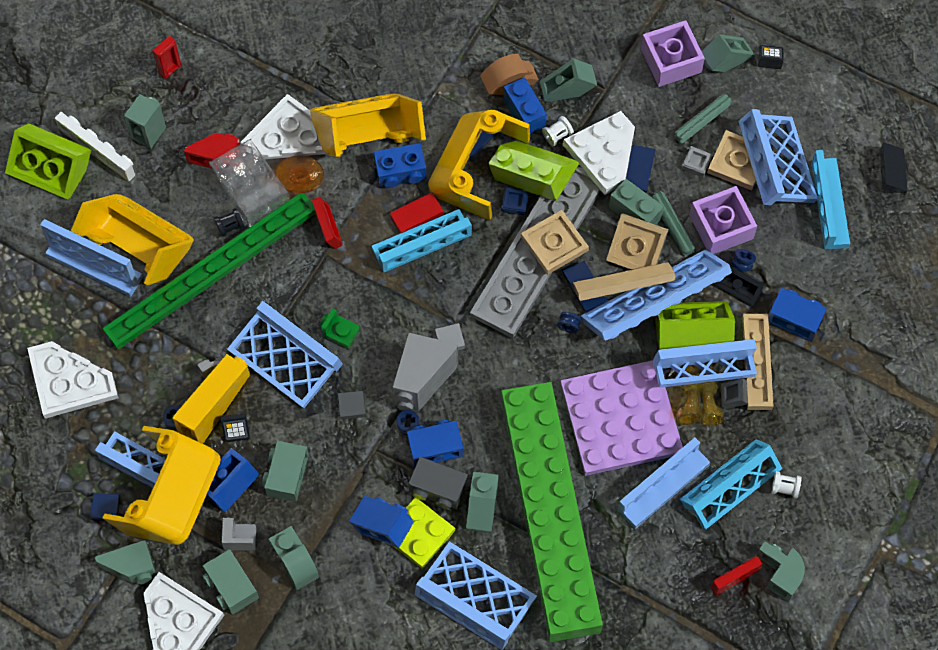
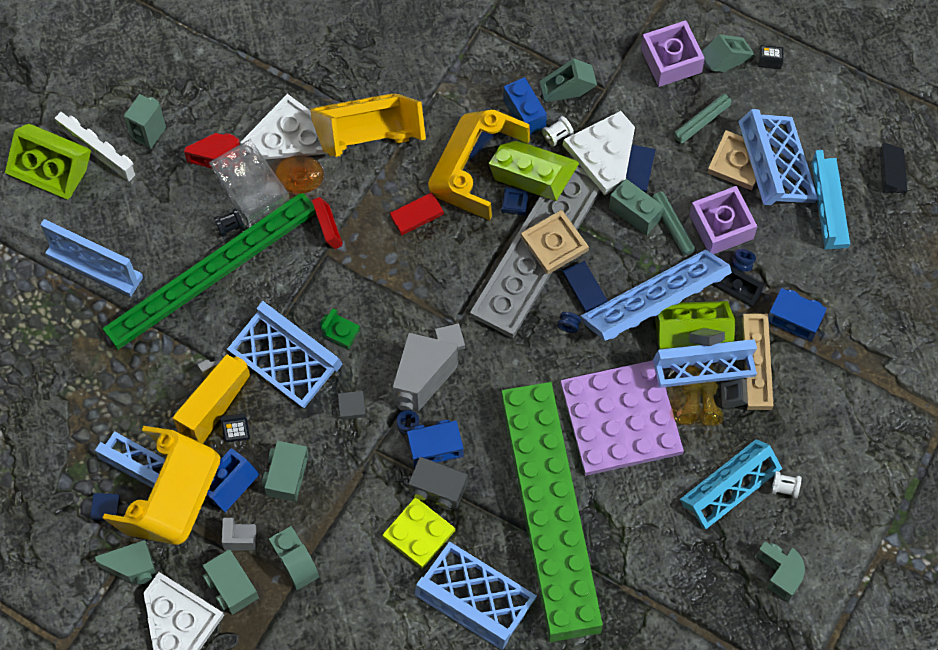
(68, 380): white plate -> none
(135, 231): yellow windscreen -> none
(167, 57): red tile -> none
(167, 414): dark blue bush -> none
(382, 521): blue brick -> none
(400, 165): blue brick -> none
(422, 244): medium azure fence -> none
(482, 502): sand green slope -> none
(506, 71): medium nougat brick -> none
(624, 281): tan tile -> none
(636, 243): tan plate -> none
(663, 484): light blue fence -> none
(697, 161): light grey tile -> none
(707, 337): none -> dark grey tile
(736, 575): red tile -> none

